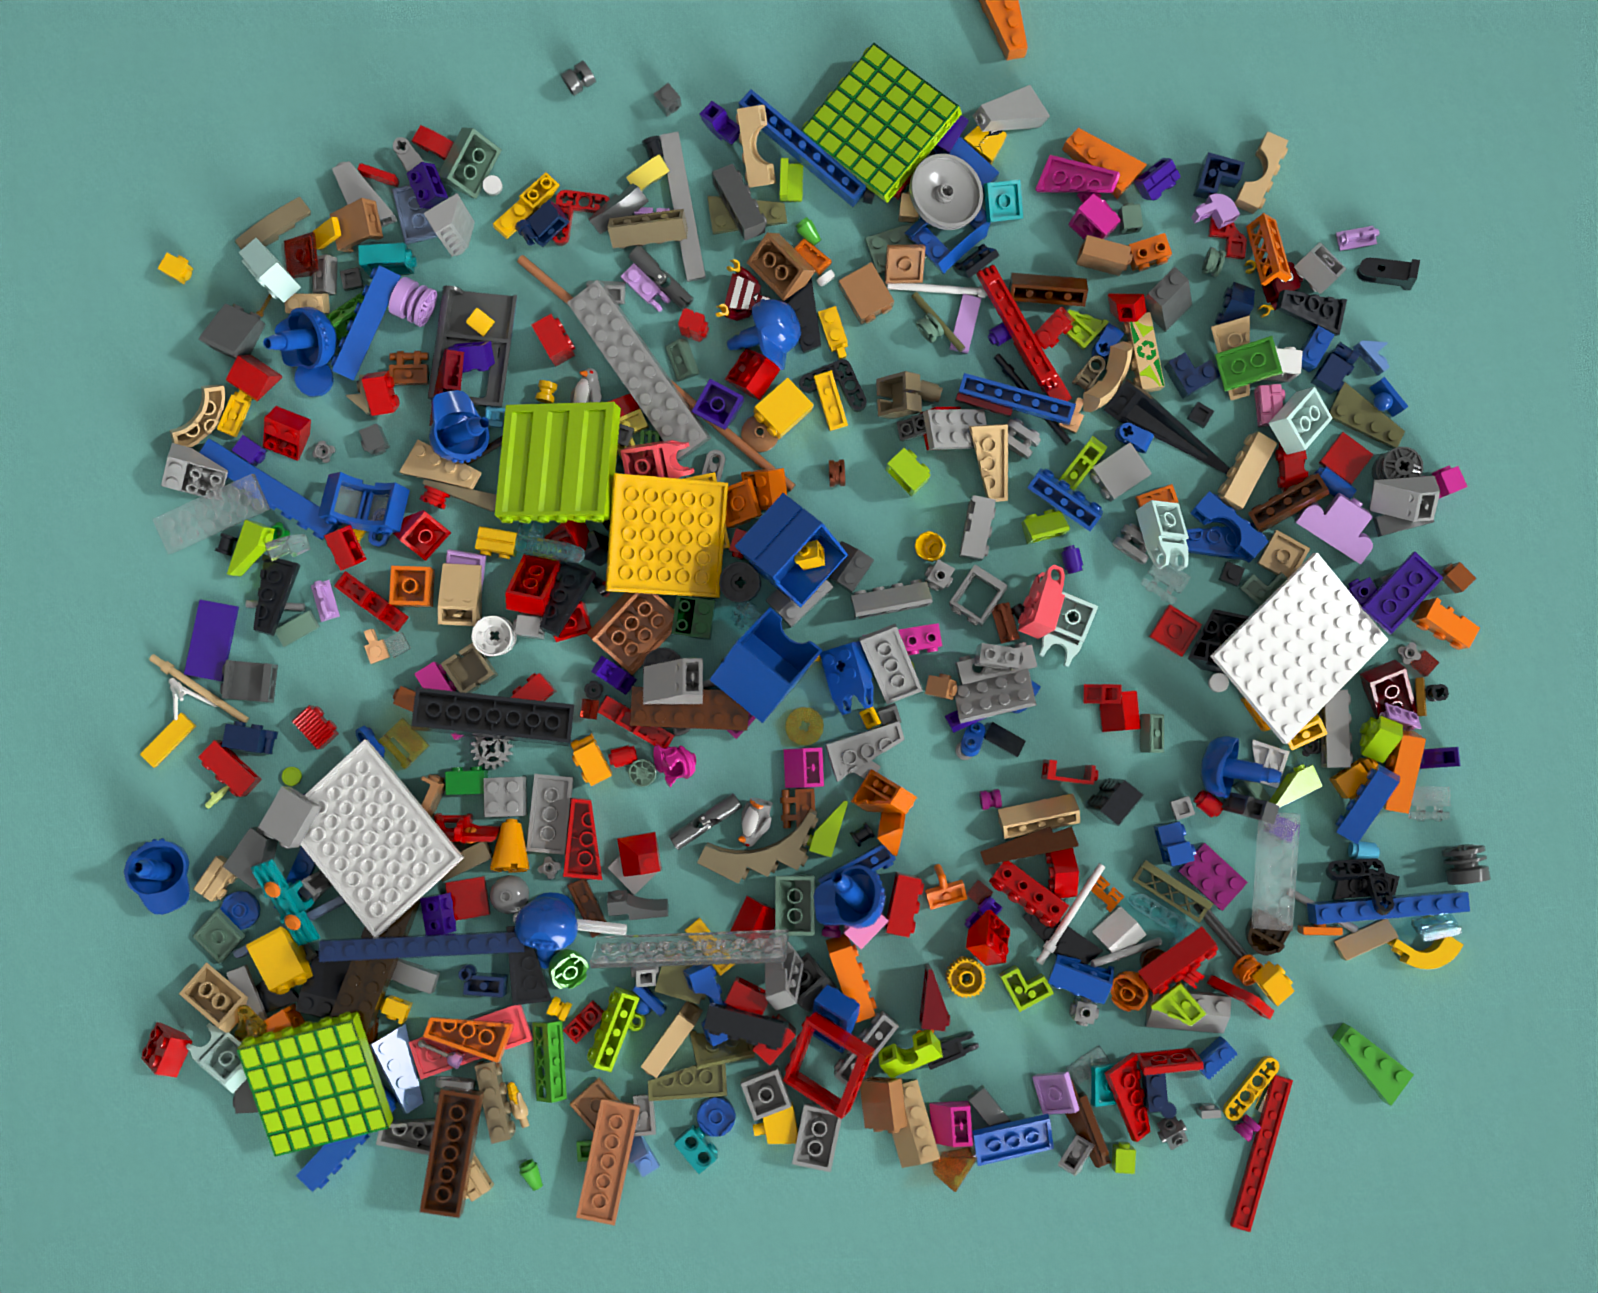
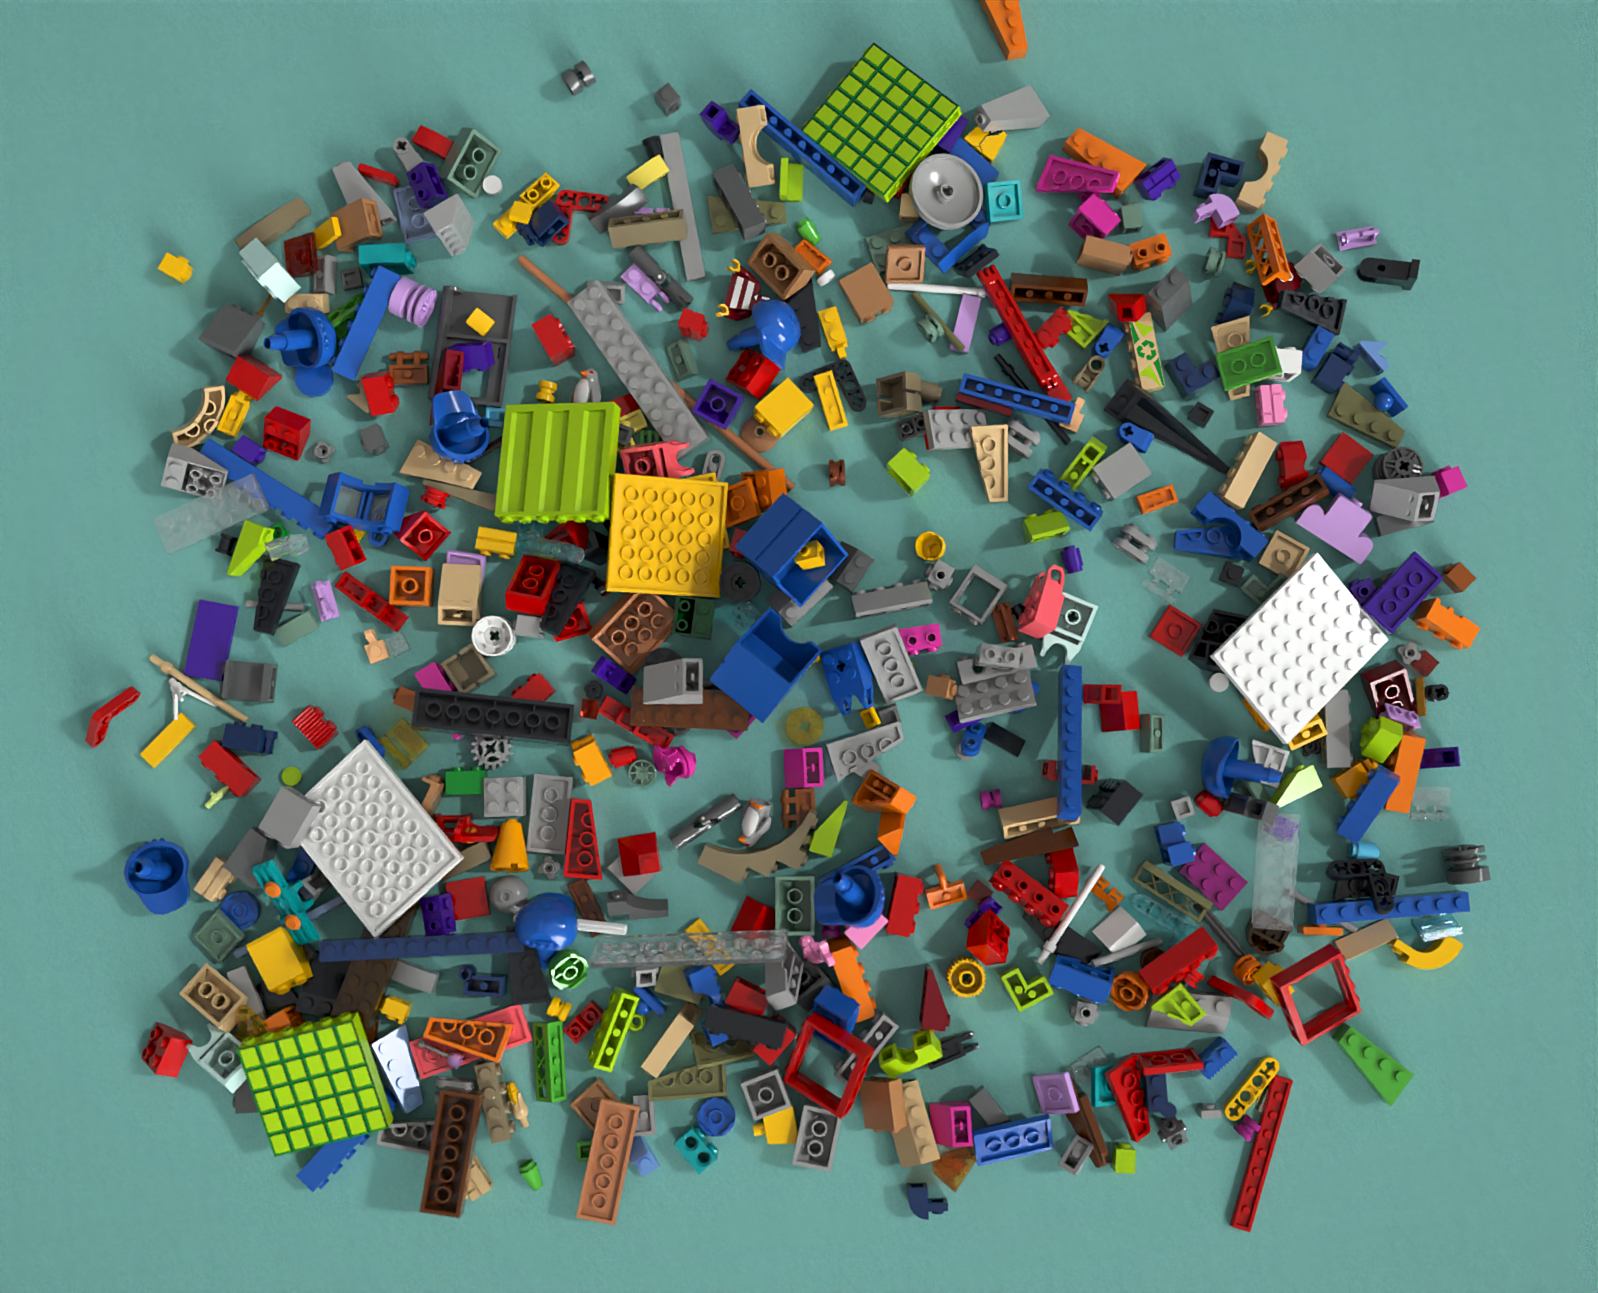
(101, 718): none -> red beam
(521, 212): none -> yellow tile
(815, 951): none -> bright pink animal
(862, 834): black bush -> none
(920, 1203): none -> dark blue brick
(977, 528): light grey wedge -> none
(1069, 743): none -> blue brick
(1116, 369): tan brick -> none
(1164, 533): light aqua brick -> none
(1300, 420): light aqua brick -> none
(1332, 1017): none -> red window

